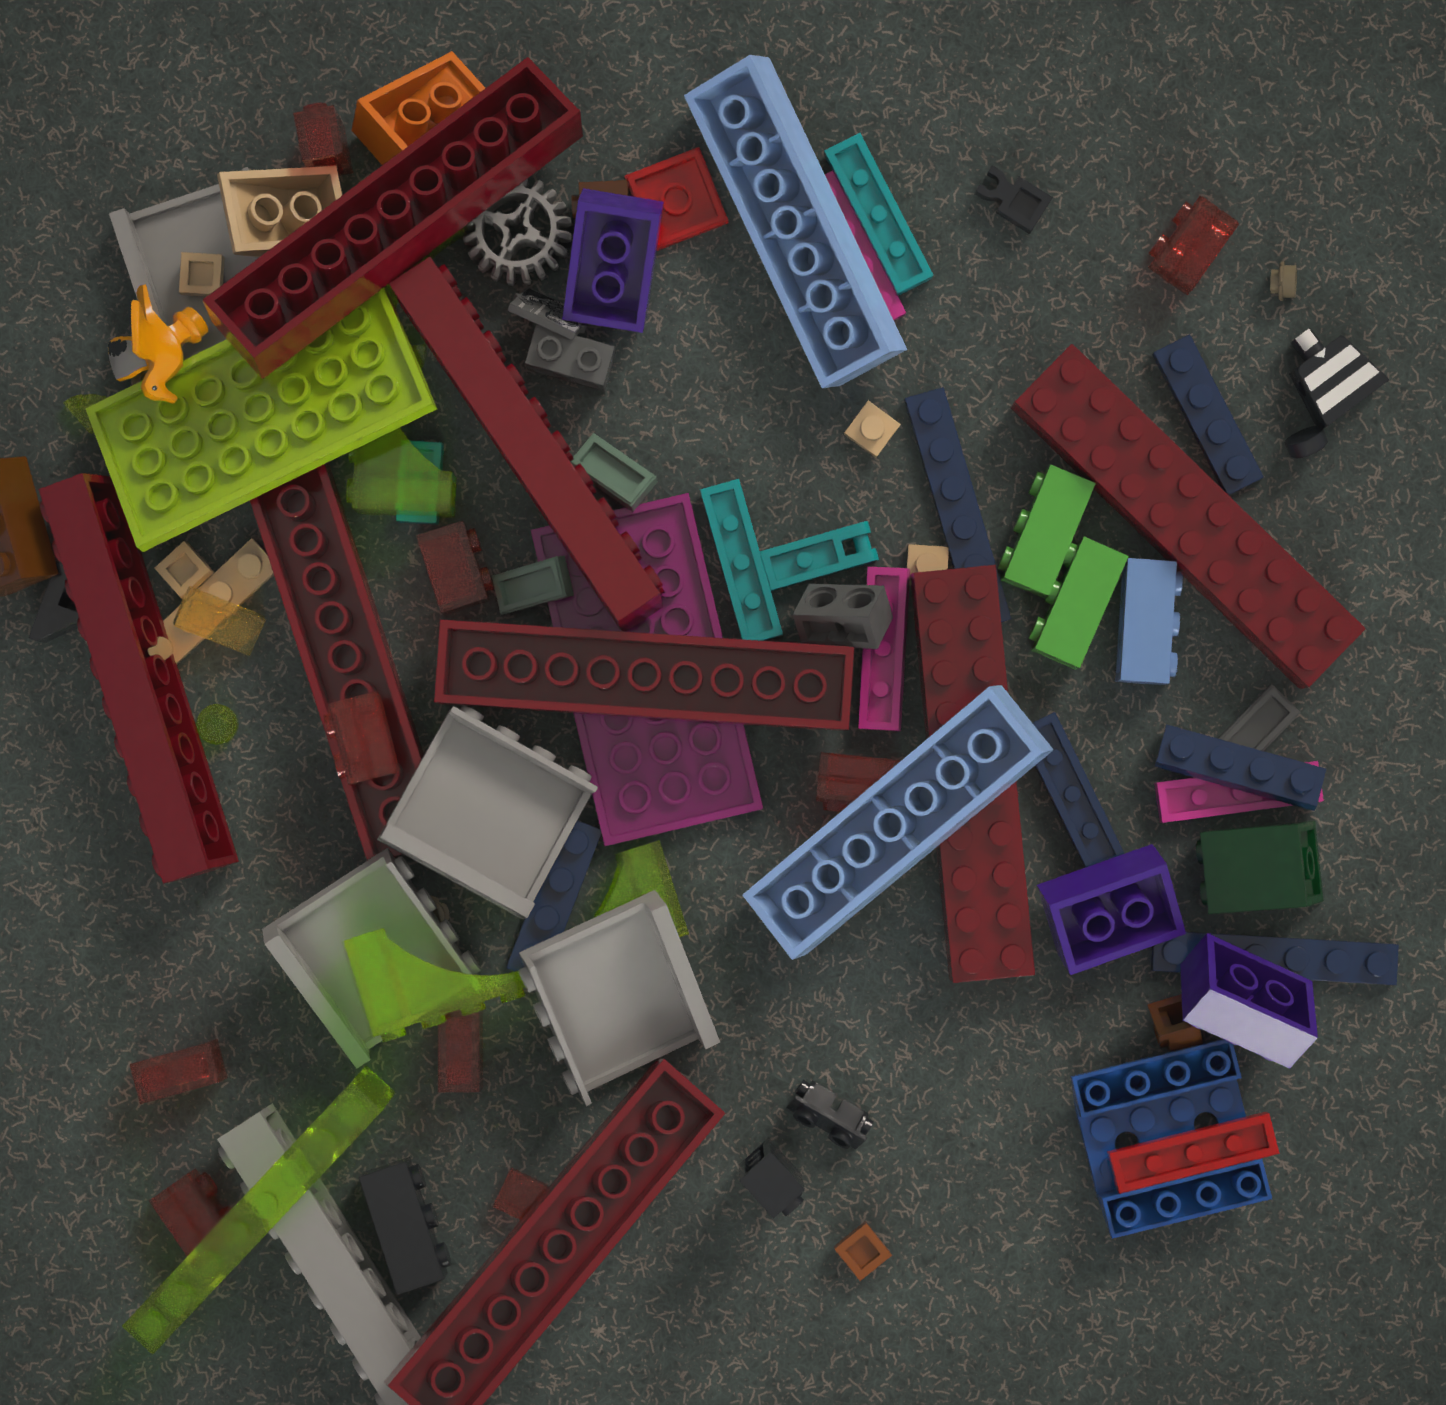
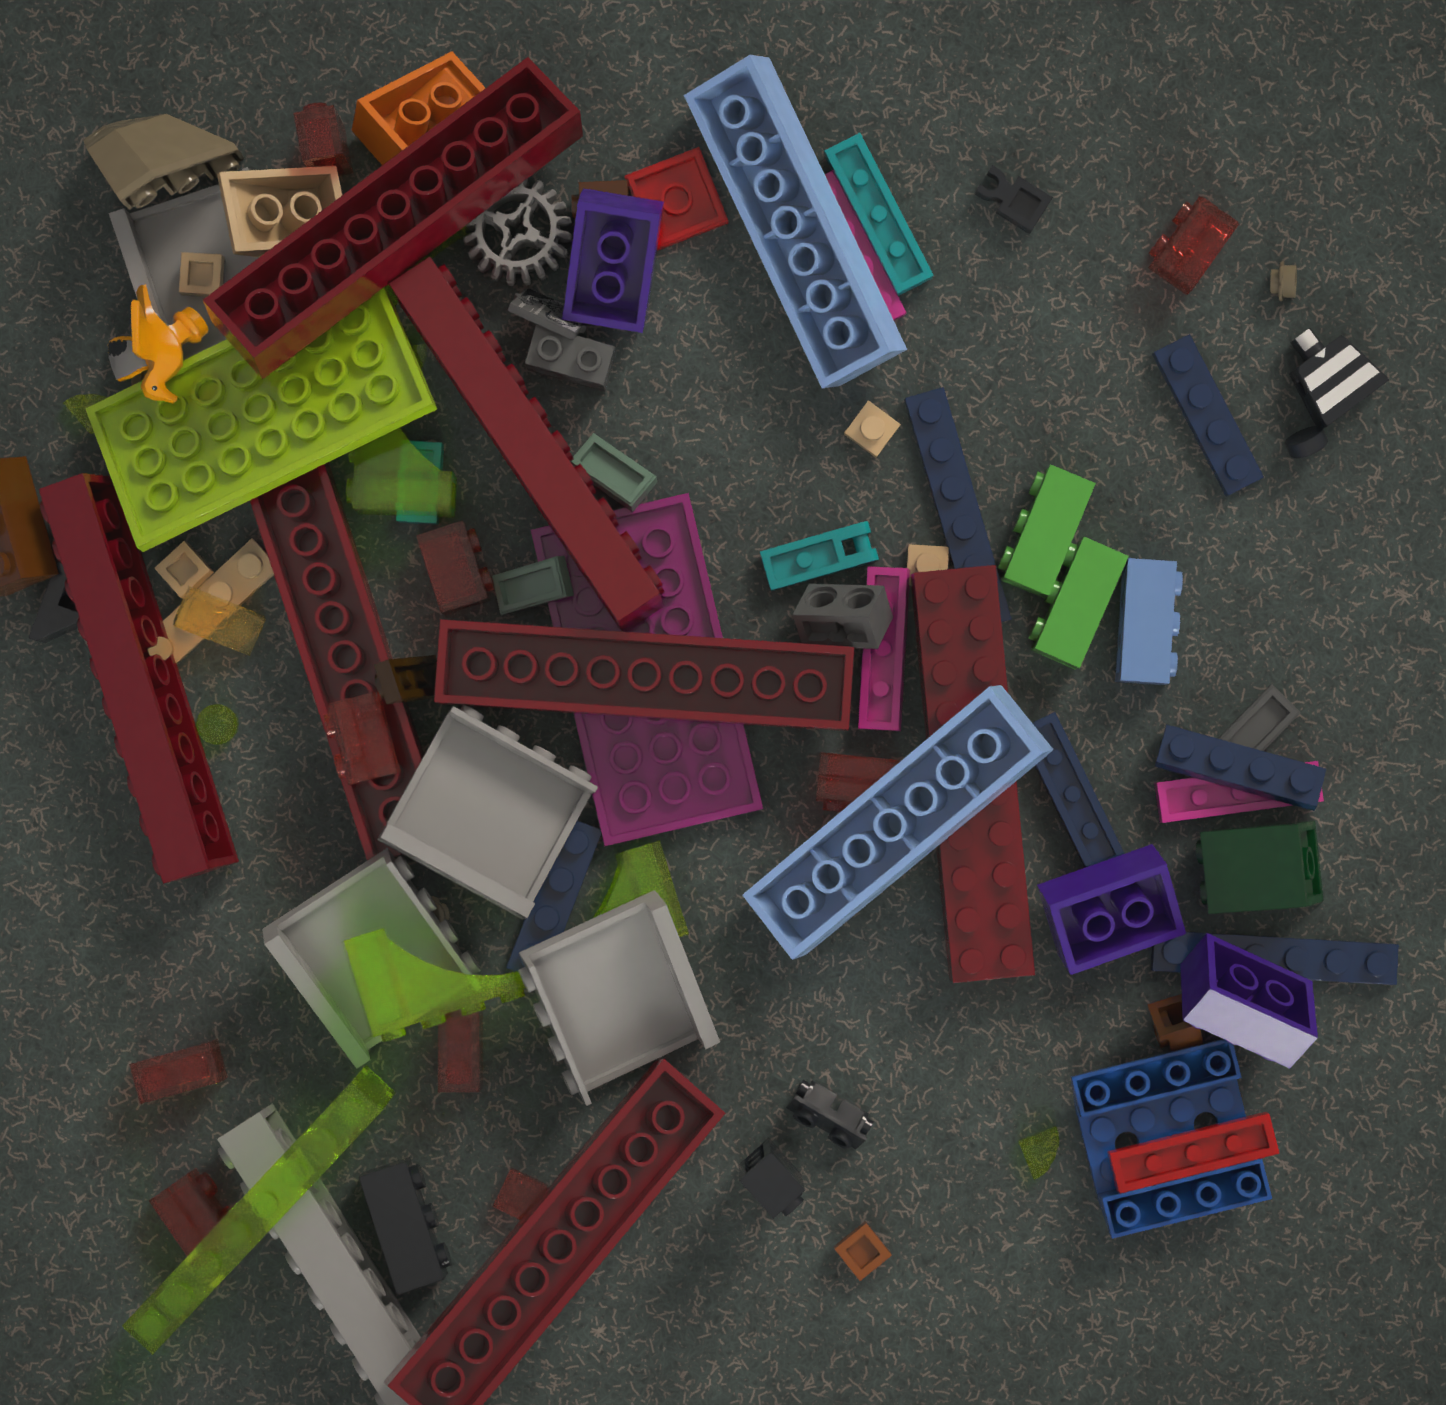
(157, 153): none -> dark tan brick
(406, 678): none -> dark brown plate
(741, 561): teal plate -> none
(1040, 1150): none -> clear neon green tile
(1187, 518): dark red brick -> none

